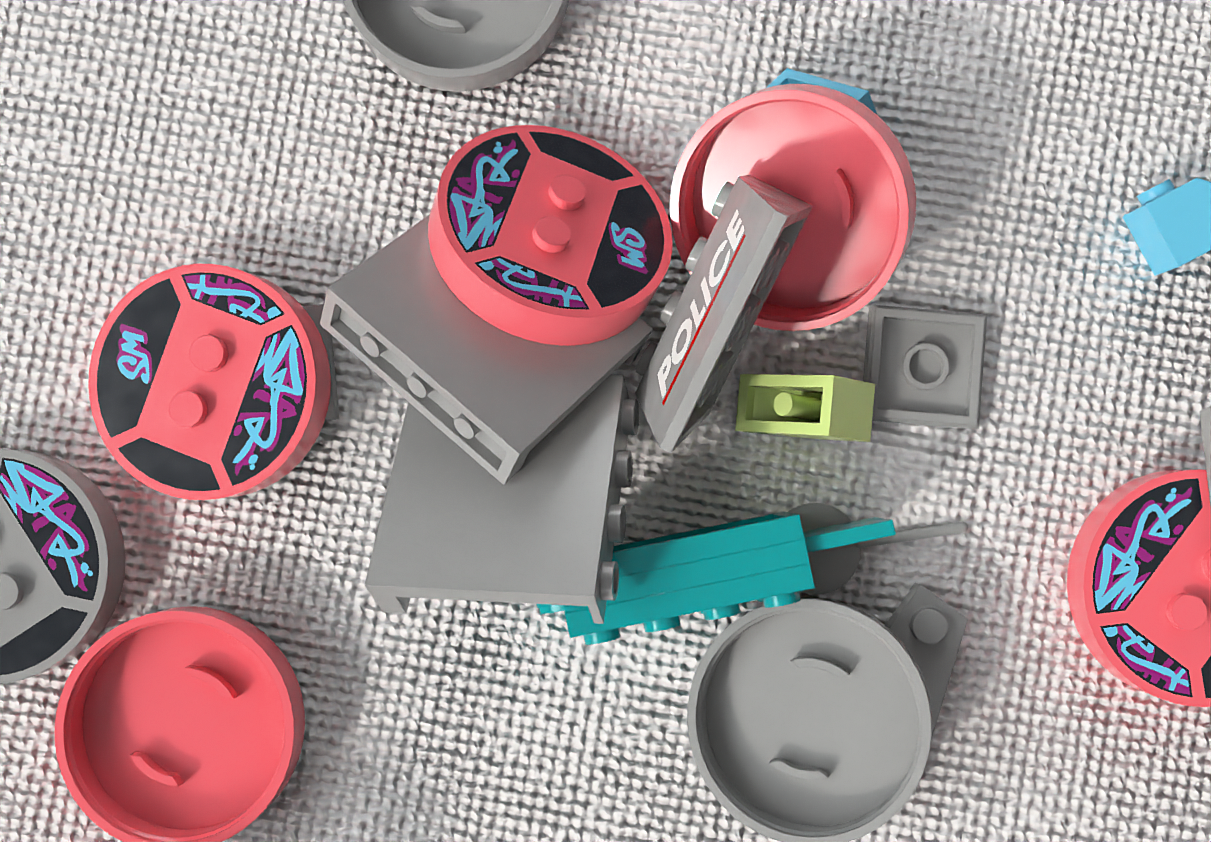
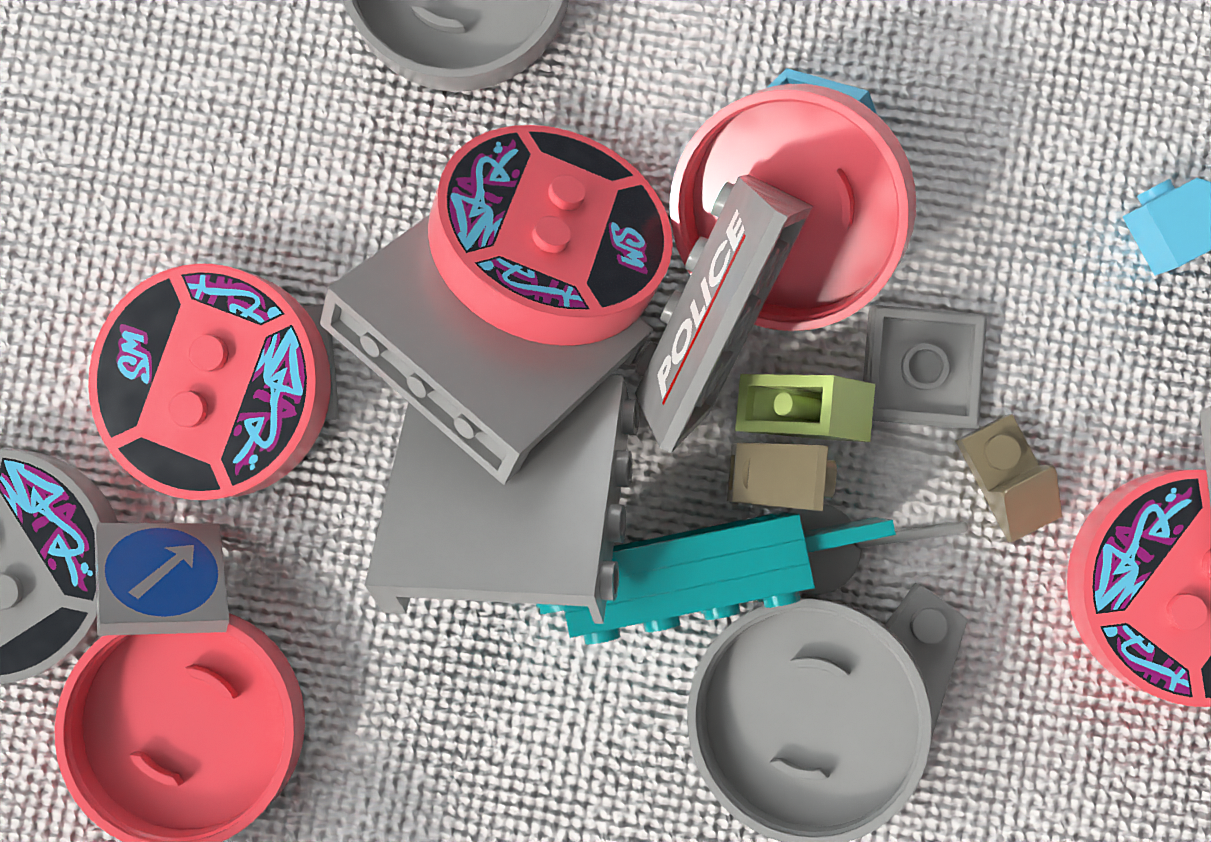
(160, 578): none -> tile
(781, 475): none -> dark tan slope
(1012, 481): none -> dark tan slope

